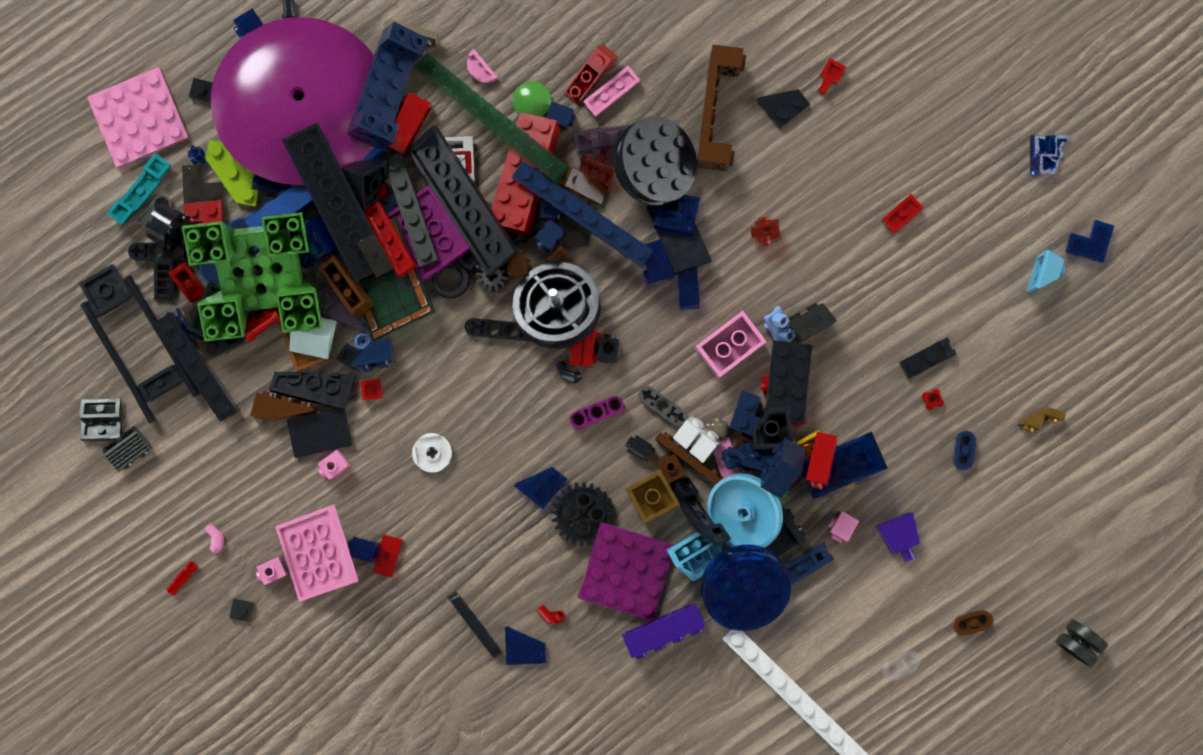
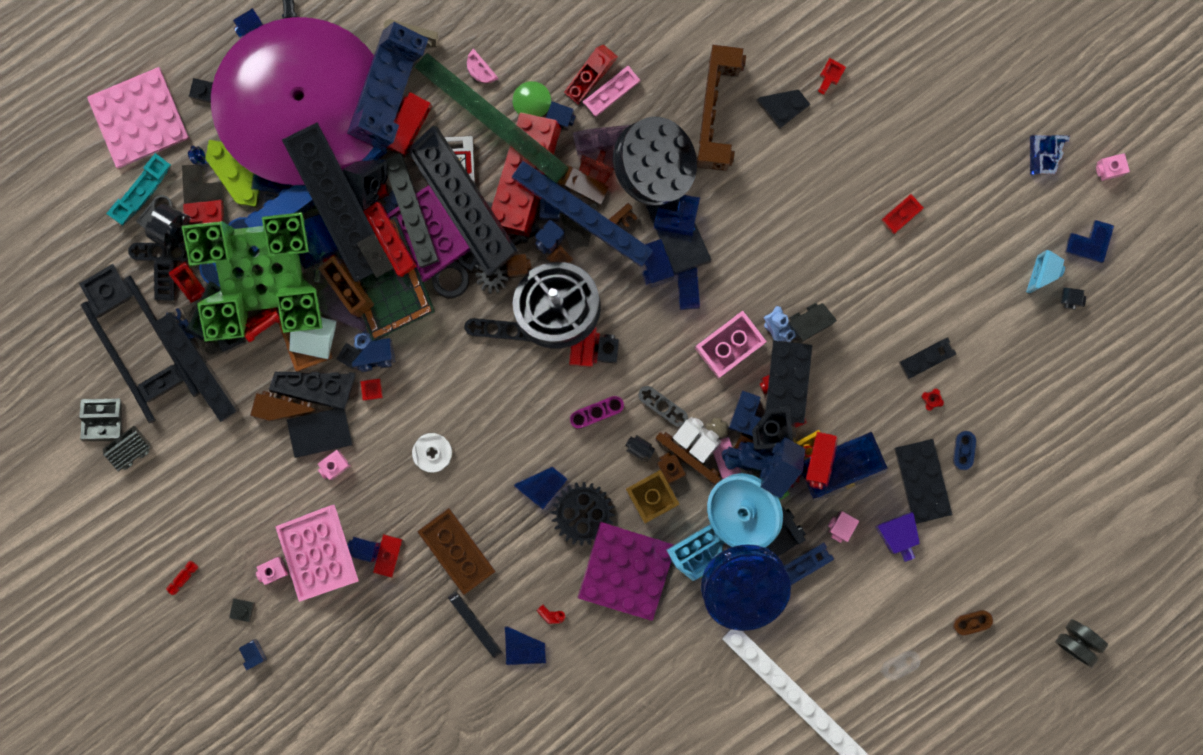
(217, 538): bright pink arm -> none
(252, 654): none -> dark blue panel
(456, 551): none -> reddish brown plate
(567, 375): black arm -> none
(623, 214): none -> reddish brown plate
(663, 630): dark purple brick -> none
(696, 514): black slope -> none
(770, 226): clear red brick -> none
(923, 481): none -> black plate
(1035, 420): pearl gold slope -> none
(1073, 298): none -> black plate
(1112, 167): none -> bright pink brick

